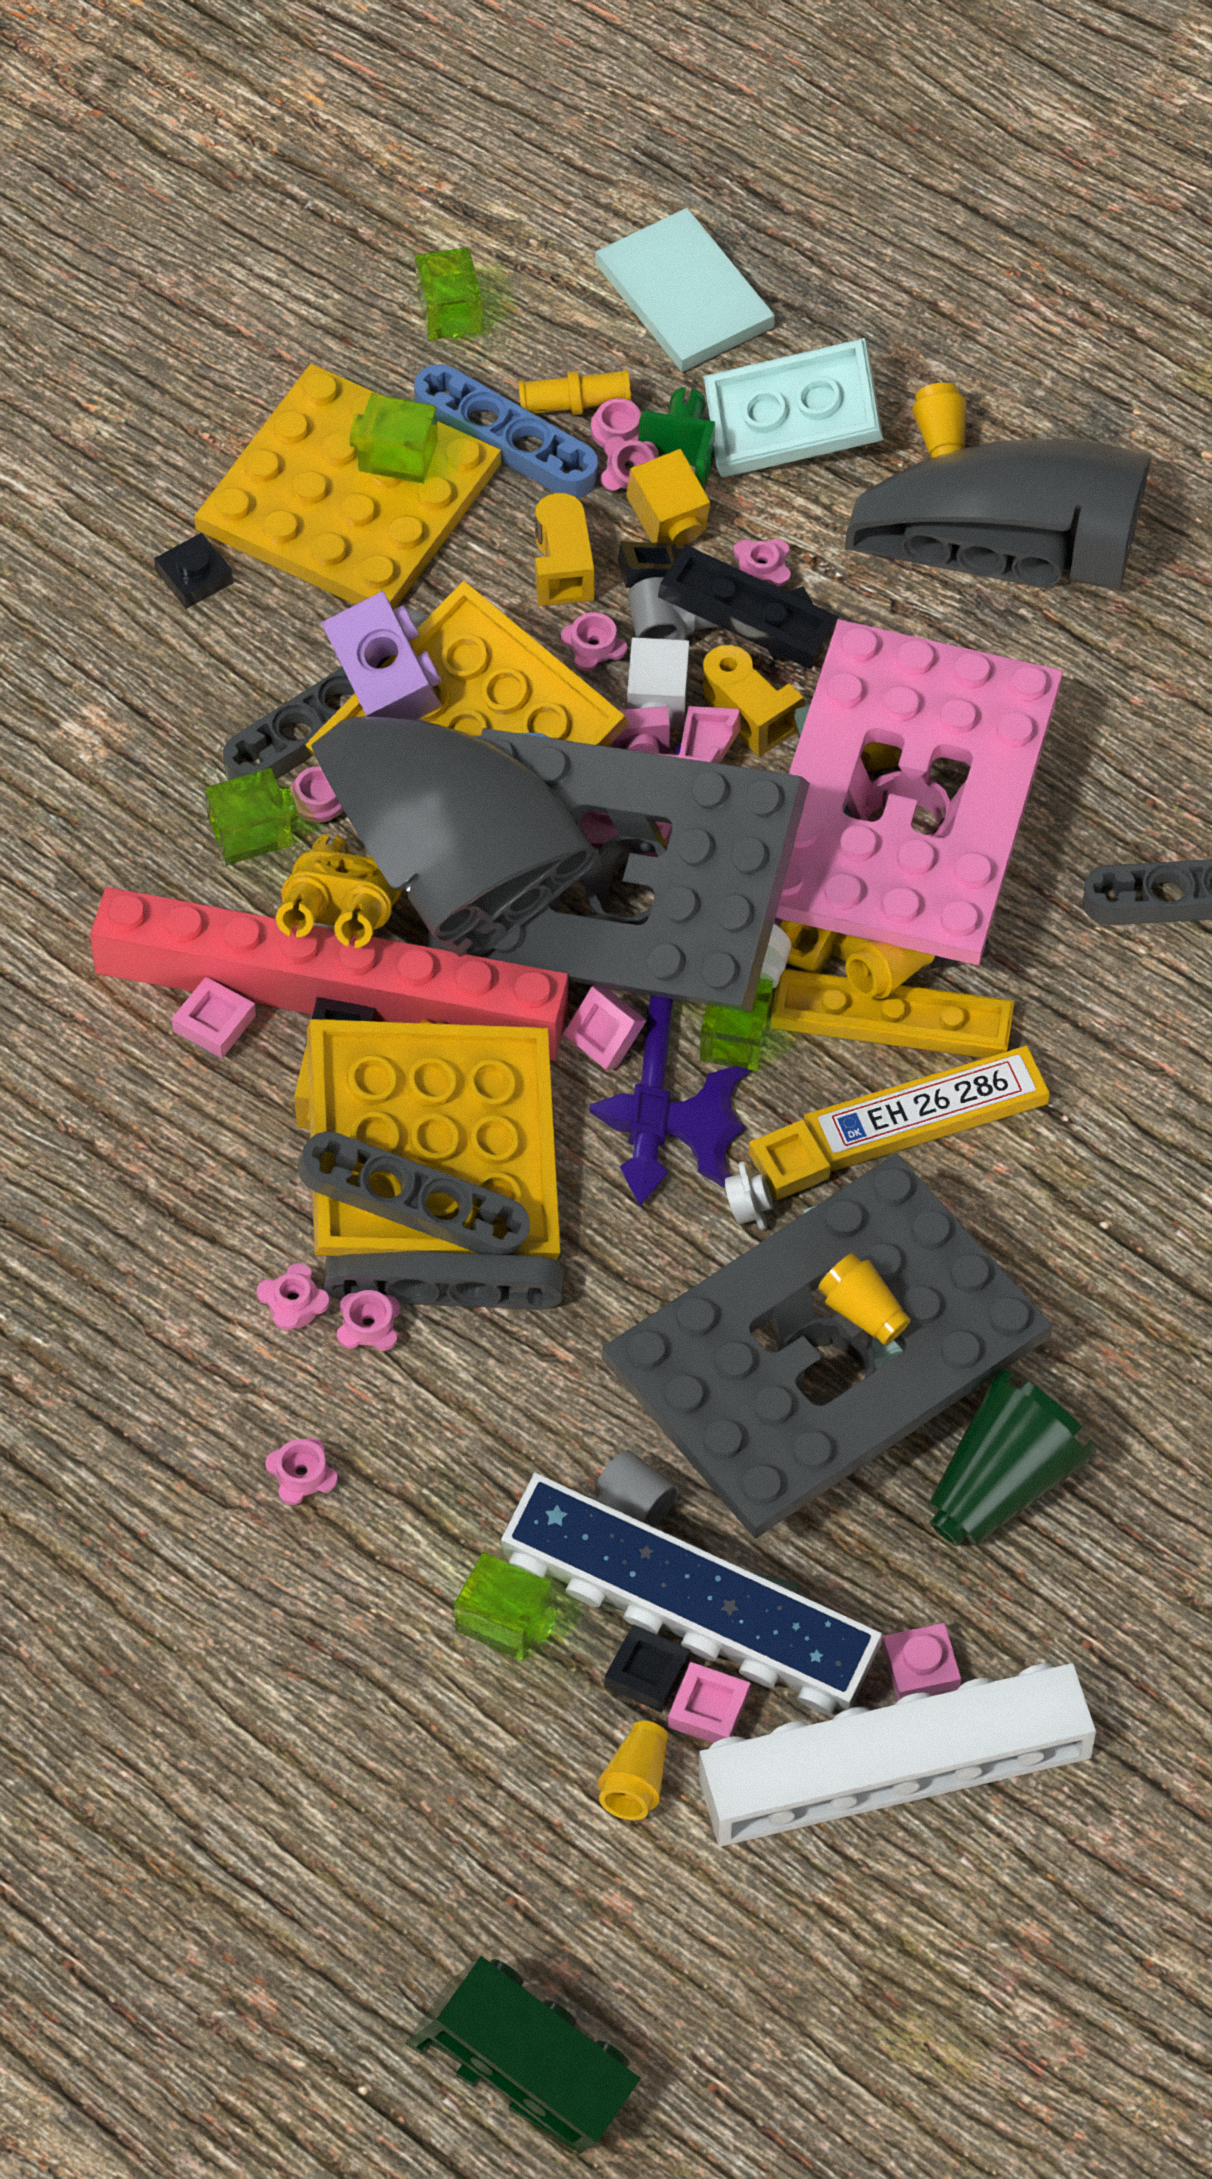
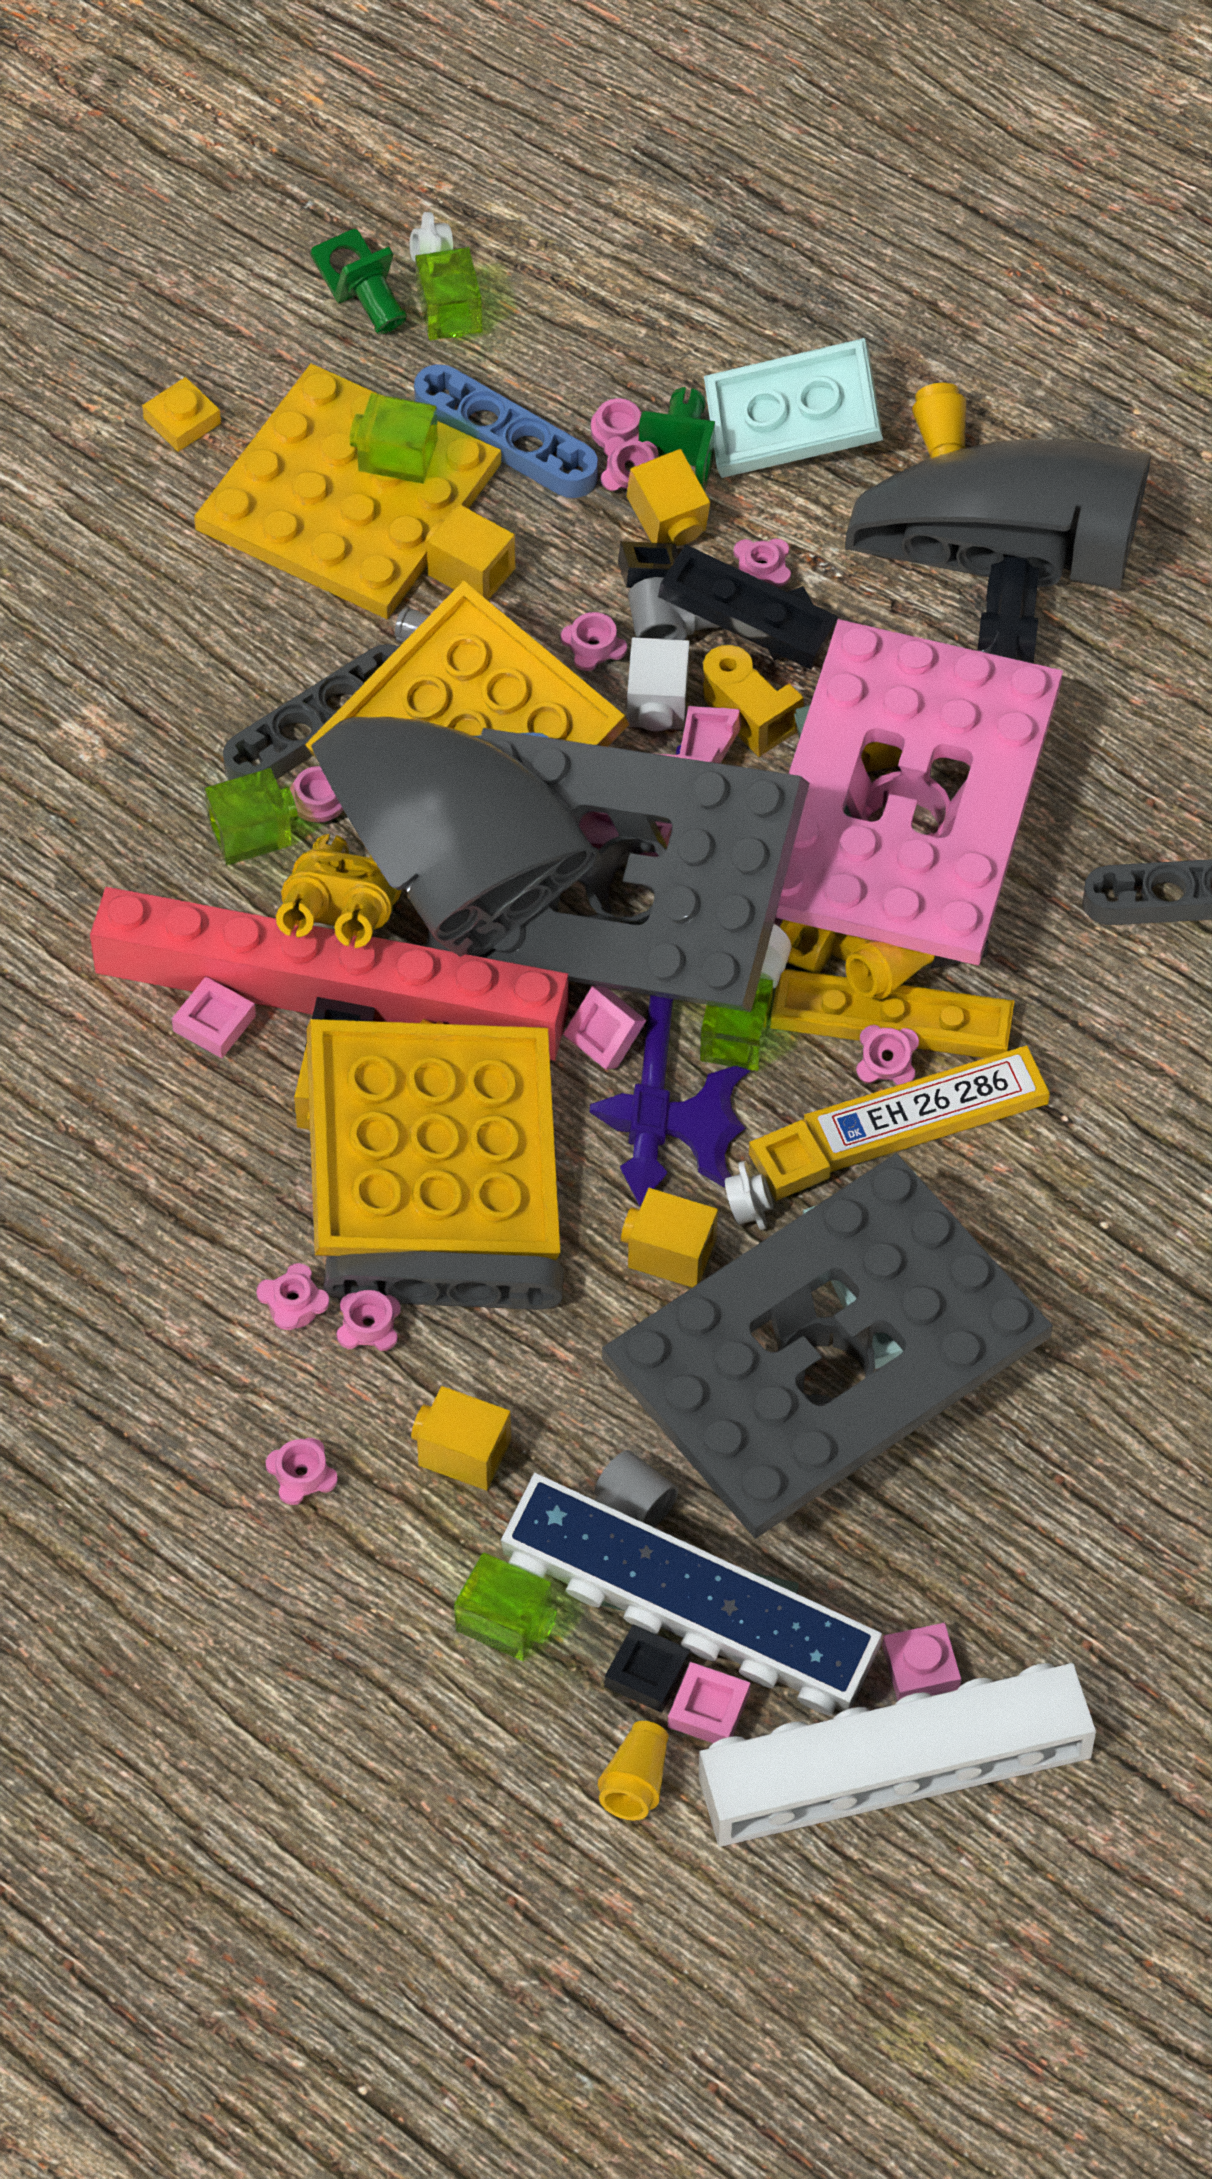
(181, 414): none -> yellow plate
(193, 570): black plate -> none
(362, 279): none -> green bracket
(365, 637): lavender brick -> none
(416, 1185): dark grey beam -> none
(430, 237): none -> white plate
(462, 1437): none -> yellow brick
(471, 551): none -> yellow brick
(527, 2053): dark green wedge -> none
(563, 537): yellow leg -> none
(573, 391): yellow pin -> none
(647, 730): bright pink plate -> none
(670, 1237): none -> yellow brick
(684, 289): light aqua tile -> none
(864, 1298): yellow cone -> none
(878, 1040): none -> bright pink plate
(1005, 1461): dark green cone -> none
(1009, 619): none -> black piece

